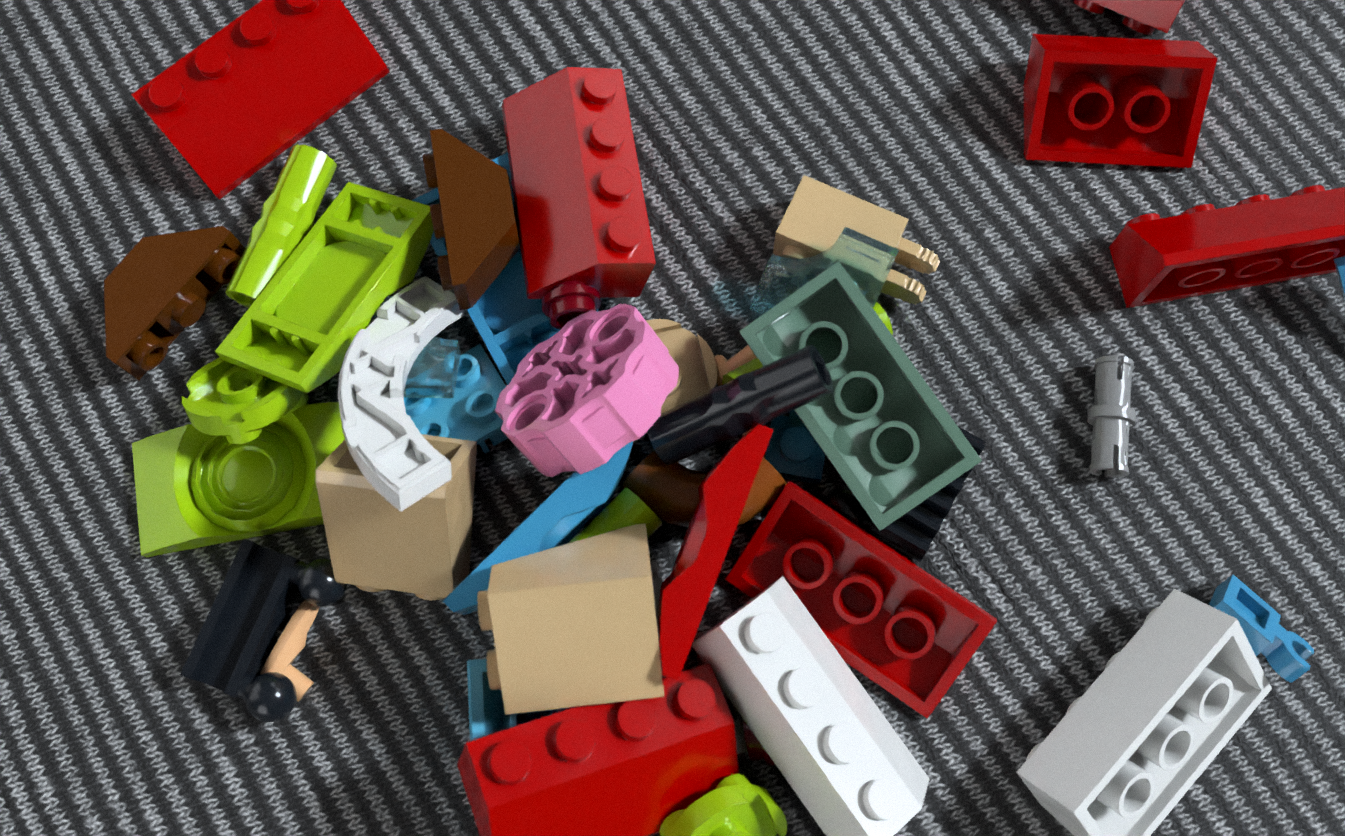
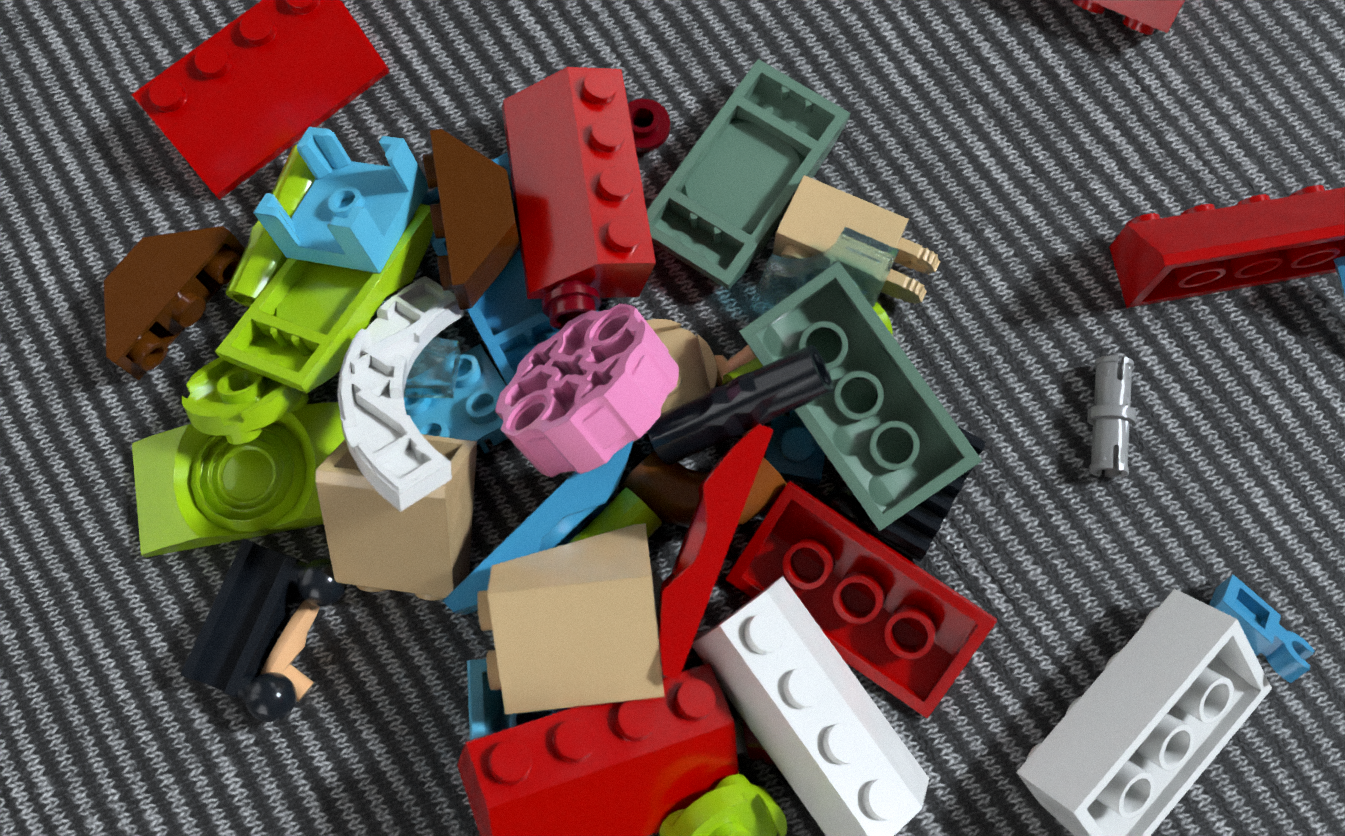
(351, 209): none -> medium azure panel
(654, 135): none -> dark red plate
(744, 174): none -> sand green slope
(1115, 100): red slope -> none

